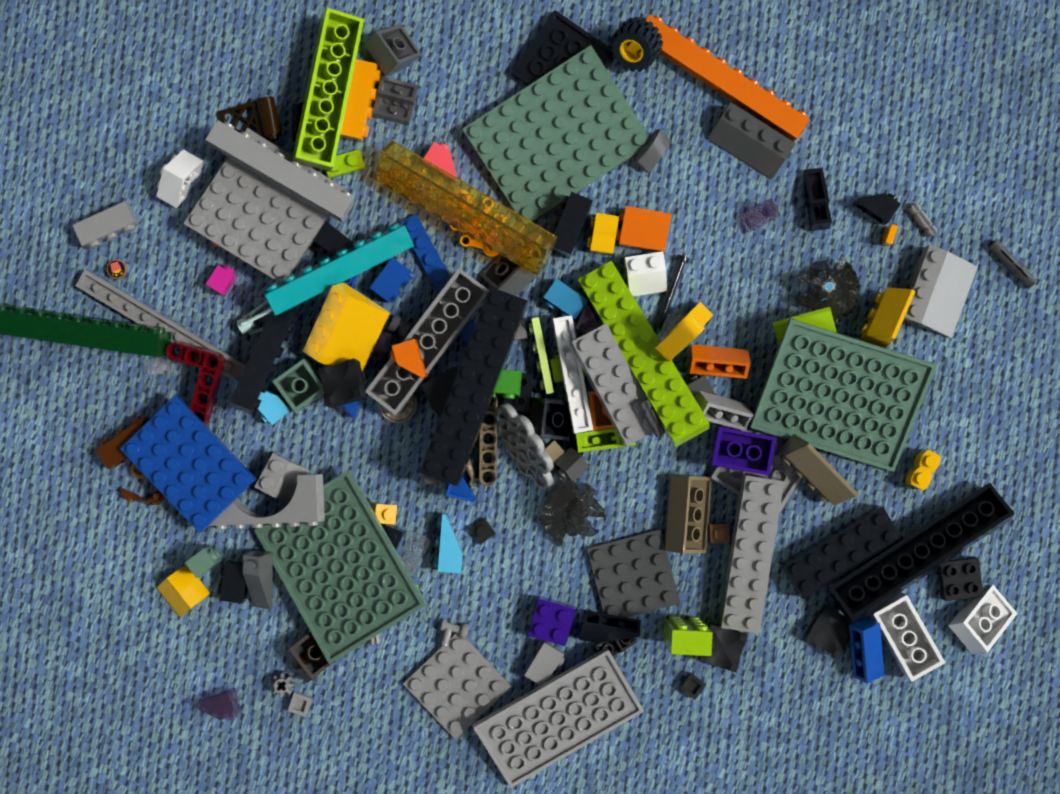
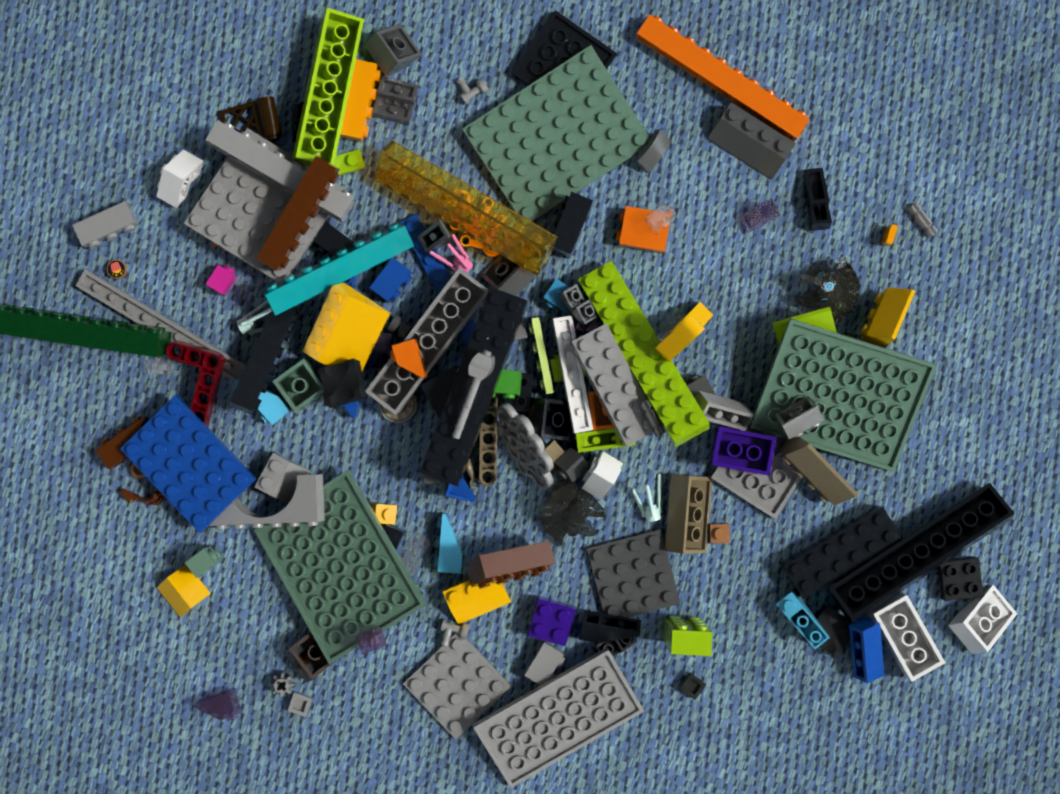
(233, 583): black brick -> none
(258, 577): dark grey slope -> none
(298, 213): none -> reddish brown brick
(371, 640): none -> clear purple panel
(435, 236): none -> dark grey slope
(441, 157): coral slope -> none
(460, 260): none -> bright pink plant
(467, 93): none -> light grey piece
(470, 602): none -> yellow slope
(479, 368): none -> light grey piece
(482, 531): pearl dark grey plate -> none
(510, 564): none -> reddish brown brick
(575, 302): none -> dark grey slope
(601, 475): none -> white brick
(604, 233): yellow brick -> none
(636, 44): black wheel -> none
(646, 273): white slope -> none
(651, 511): none -> light aqua plant
(660, 217): none -> clear brick
(670, 292): black bar -> none
(719, 361): orange brick -> none
(726, 648): black brick -> none
(751, 553): light grey brick -> none
(799, 417): none -> light grey slope
(802, 619): none -> medium azure slope
(878, 206): black slope -> none
(921, 473): yellow brick -> none
(940, 290): slope -> none
(1013, 264): dark grey pin -> none

